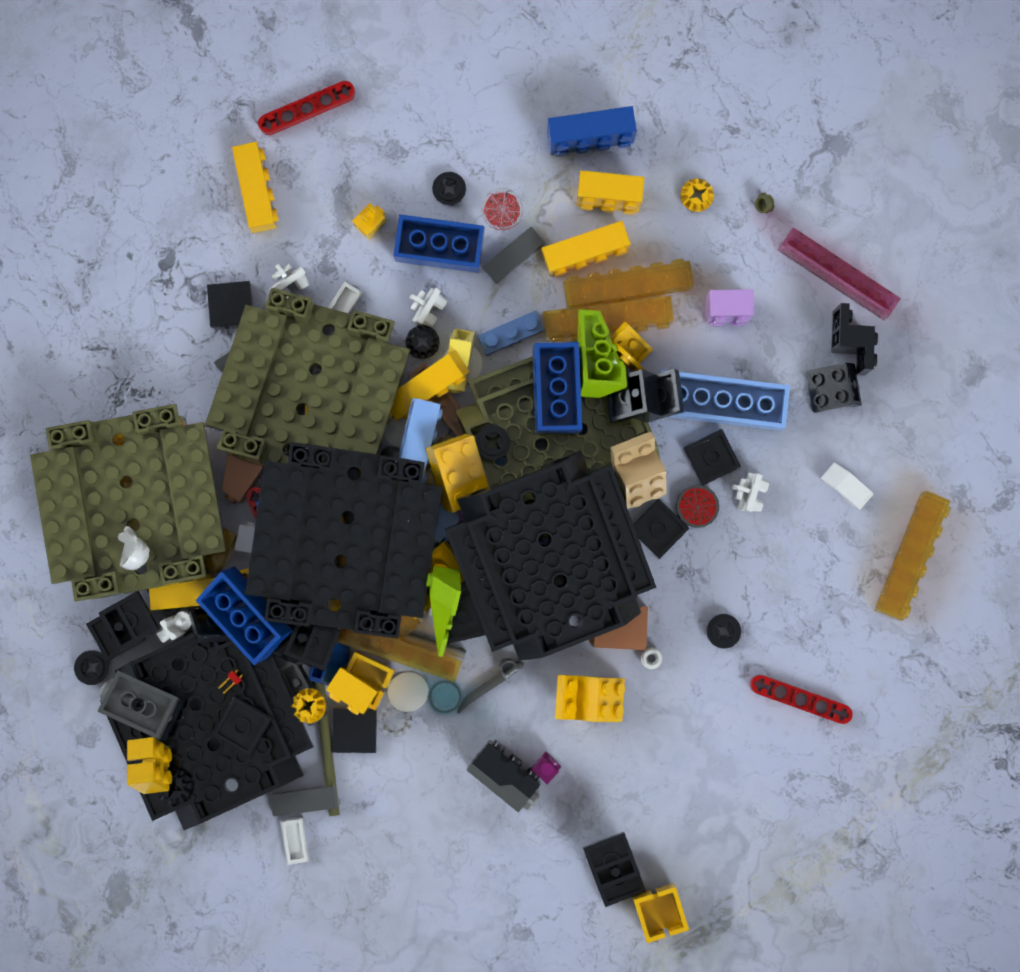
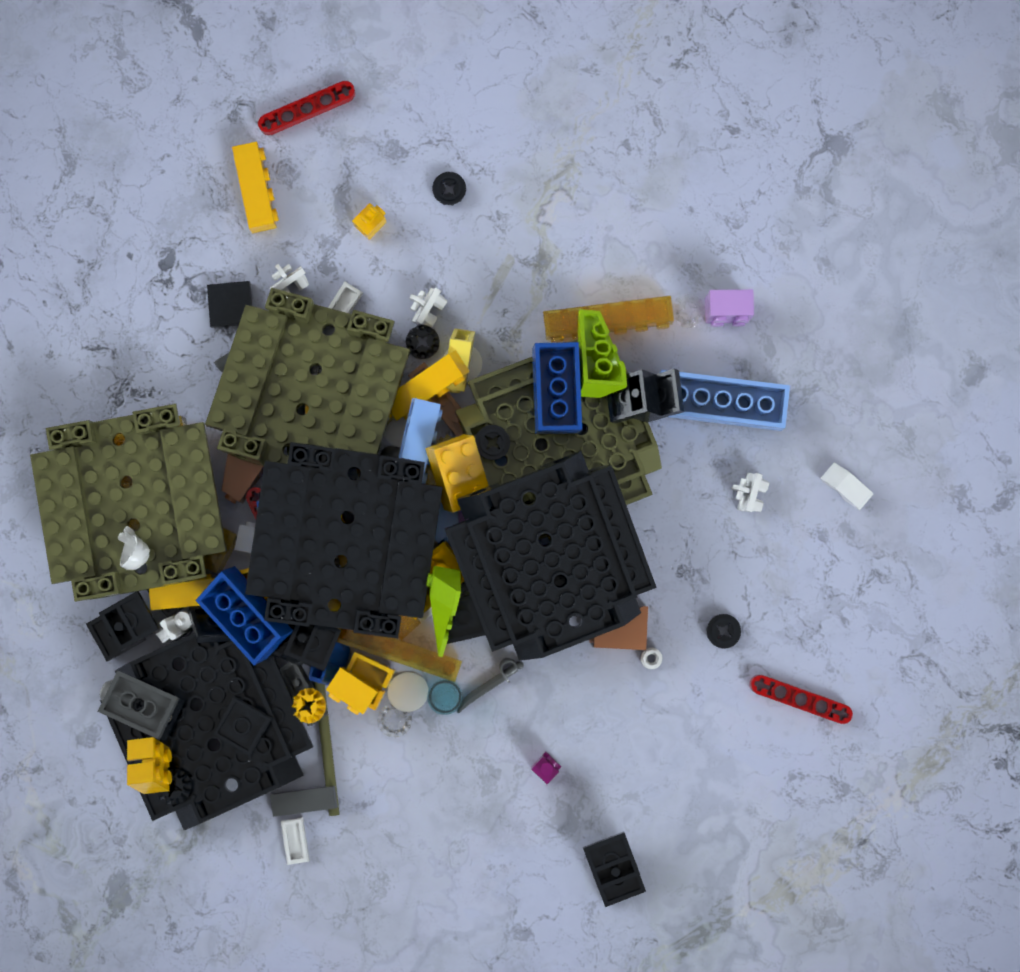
(81, 666): black gear -> none
(234, 677): piece -> none
(354, 732): black tile -> none
(433, 645): light grey bar -> none
(439, 243): blue brick -> none
(502, 209): clear tile -> none
(505, 776): black piece -> none
(511, 333): medium blue plate -> none
(513, 255): dark grey tile -> none
(586, 248): yellow brick -> none
(590, 698): yellow bracket -> none
(591, 131): blue brick -> none
(610, 192): yellow brick -> none
(628, 285): clear yellow brick -> none
(630, 346): yellow bracket -> none
(639, 470): tan bracket -> none
(659, 528): black tile -> none
(660, 912): yellow piece -> none
(695, 204): yellow gear -> none
(697, 506): tile -> none
(712, 457): black tile -> none
(761, 205): olive plate -> none
(833, 387): black bracket -> none
(839, 274): clear pink brick -> none
(853, 339): black bracket -> none
(912, 556): clear yellow brick -> none

